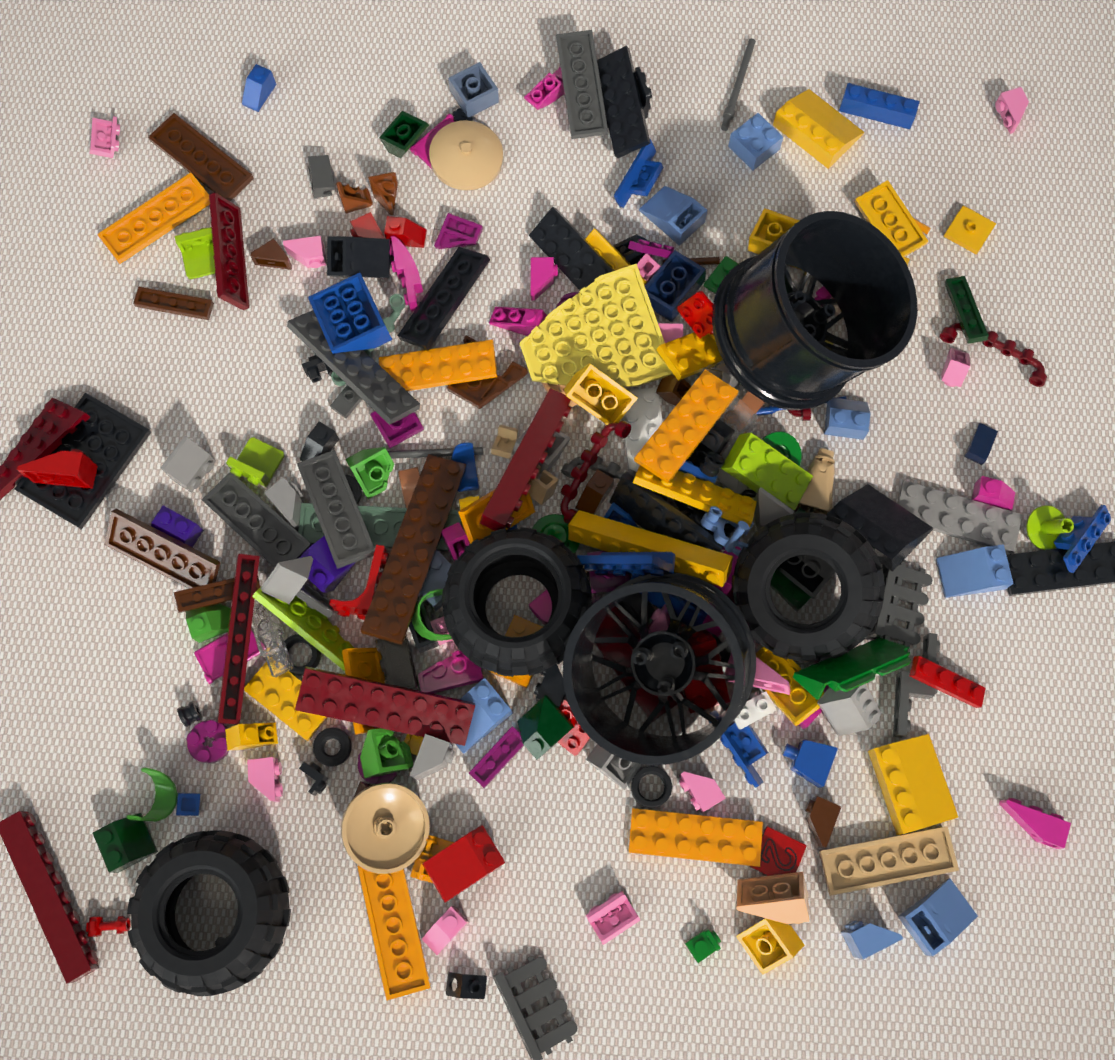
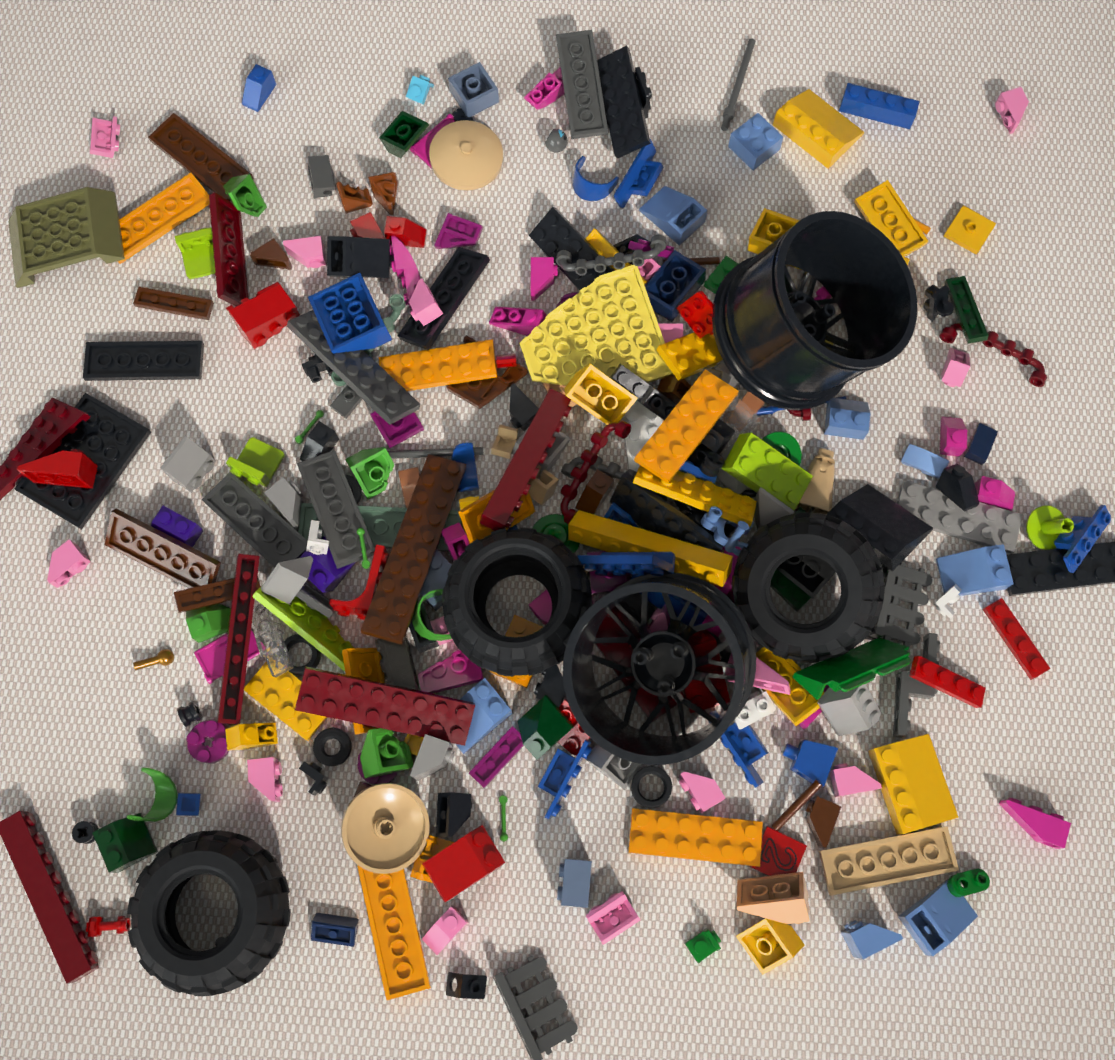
(64, 232): none -> olive slope
(65, 563): none -> bright pink slope
(88, 837): none -> black wheel
(143, 360): none -> black plate
(164, 657): none -> pearl gold bar
(245, 195): none -> bright green slope
(263, 315): none -> red wedge
(299, 439): none -> bright green hinge
(315, 543): none -> white bracket
(334, 929): none -> dark blue slope
(365, 563): none -> bright green hinge
(419, 89): none -> medium azure bracket
(424, 304): none -> bright pink slope
(452, 813): none -> black slope
(503, 800): none -> bright green hinge
(506, 360): none -> red slope
(521, 409): none -> black slope
(556, 141): none -> dark grey piece
(559, 775): none -> blue bracket
(564, 258): none -> dark grey bar
(575, 883): none -> sand blue brick
(588, 190): none -> blue piece
(646, 393): none -> black slope
(796, 805): none -> reddish brown bar
(851, 780): none -> bright pink slope
(924, 460): none -> light blue slope
(938, 302): none -> black hips
(950, 596): none -> white bracket
(952, 436): none -> dark pink slope
(958, 487): none -> black slope
(970, 882): none -> green plate
(1016, 639): none -> red plate

